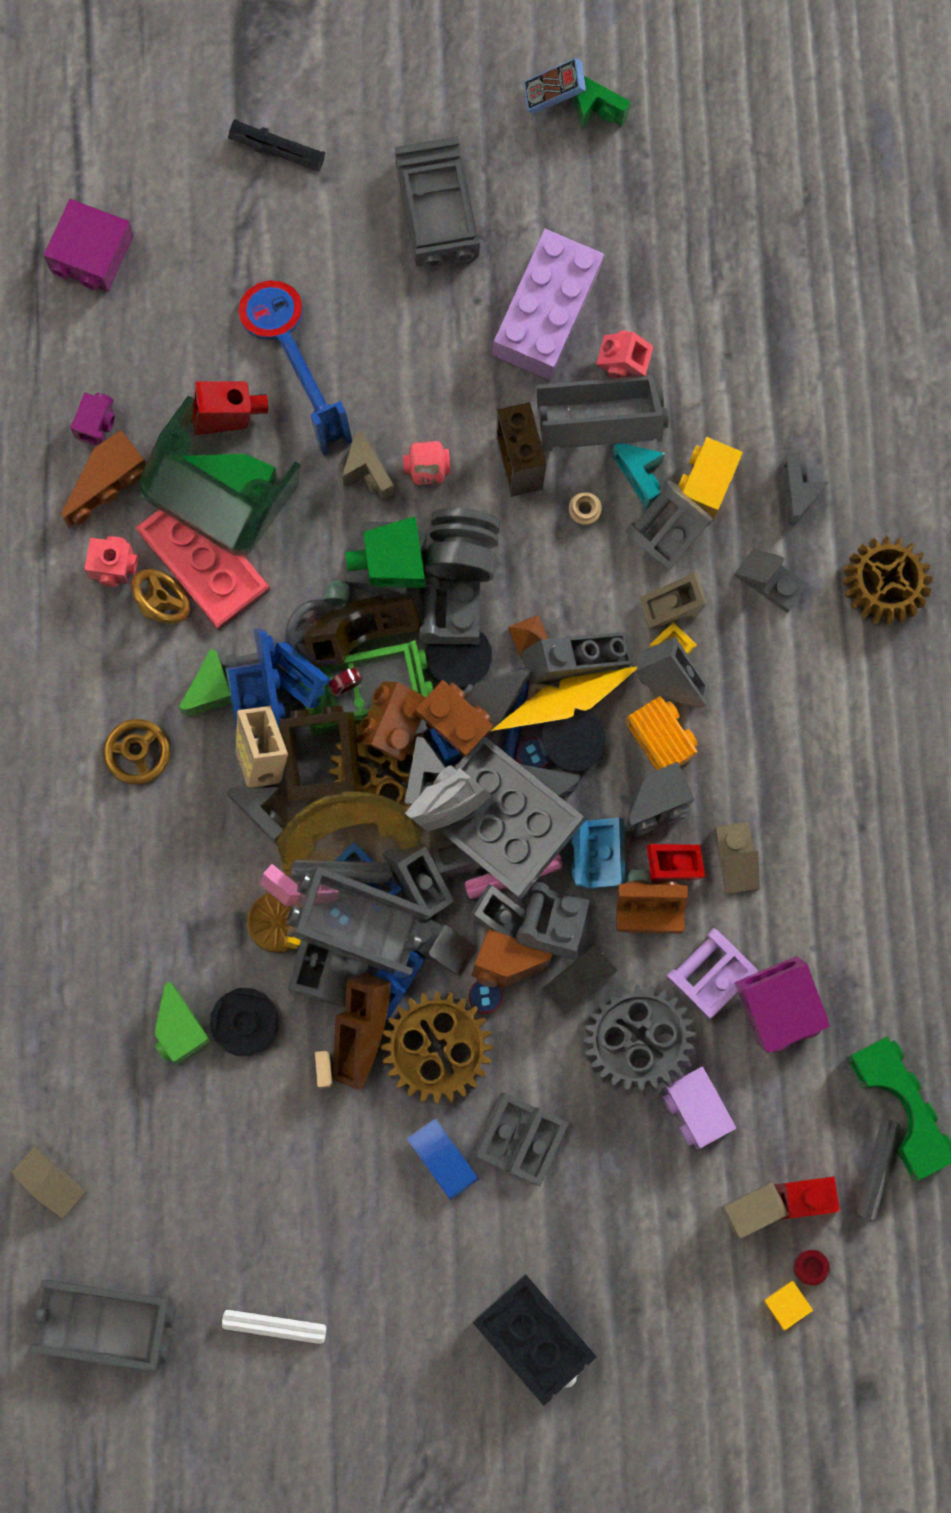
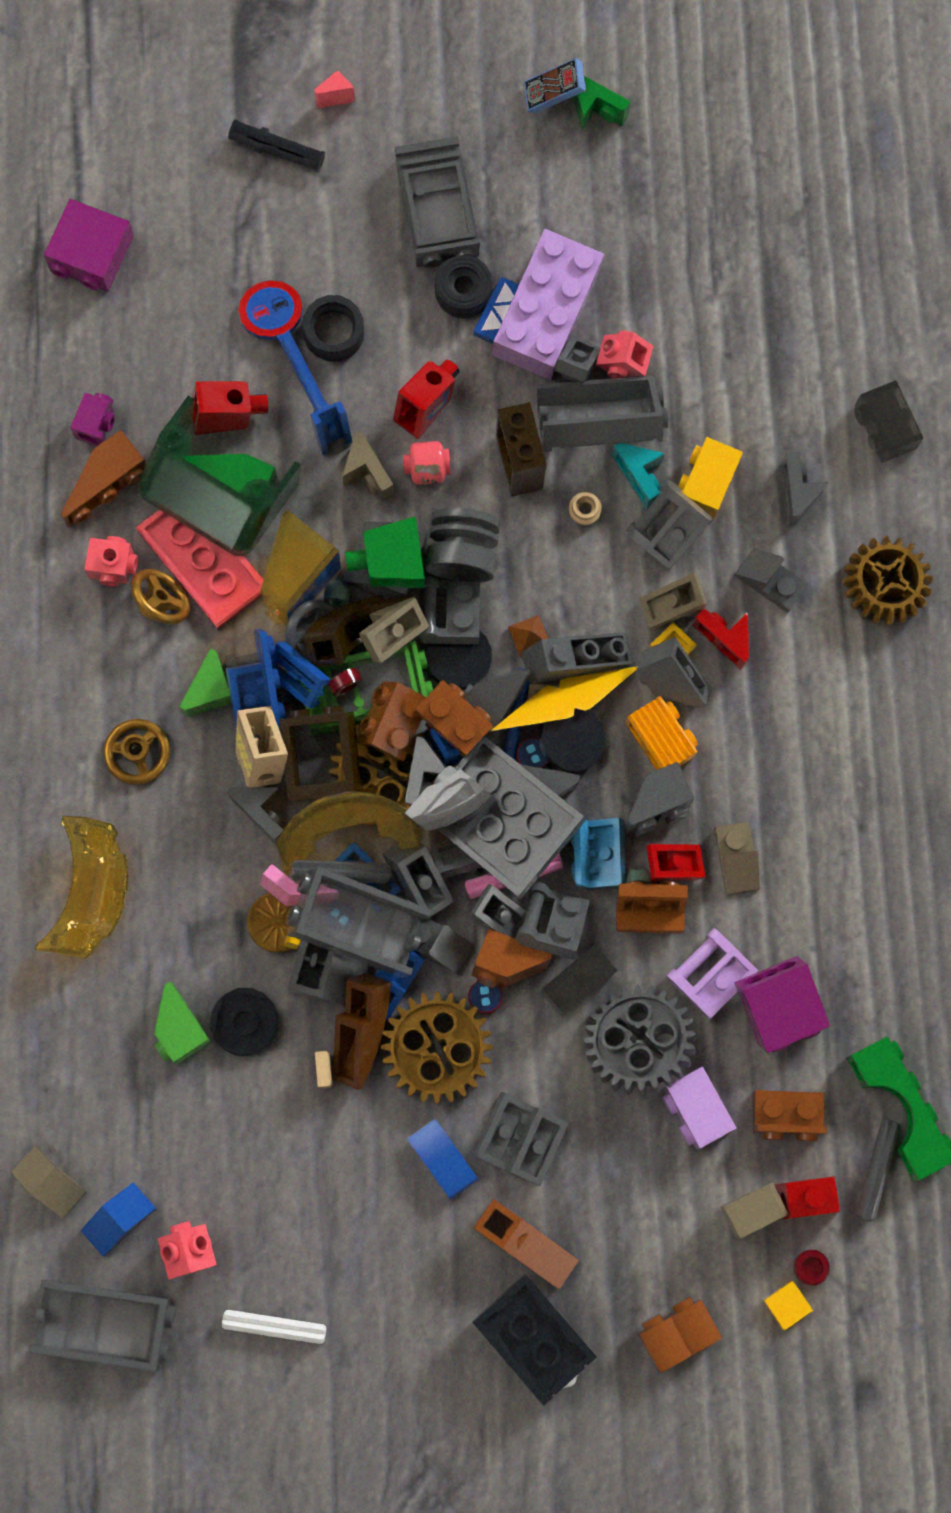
(95, 891): none -> clear yellow windscreen
(117, 1218): none -> blue slope
(186, 1250): none -> coral brick
(297, 569): none -> clear yellow slope
(328, 304): none -> black tyre
(334, 91): none -> coral slope
(393, 629): none -> dark tan slope
(425, 396): none -> red torso
(463, 268): none -> black tyre
(495, 310): none -> blue tile
(525, 1243): none -> dark orange slope
(576, 361): none -> dark grey slope
(679, 1334): none -> dark orange brick
(732, 642): none -> red slope
(788, 1113): none -> dark orange bracket
(888, 421): none -> clear smoke brick

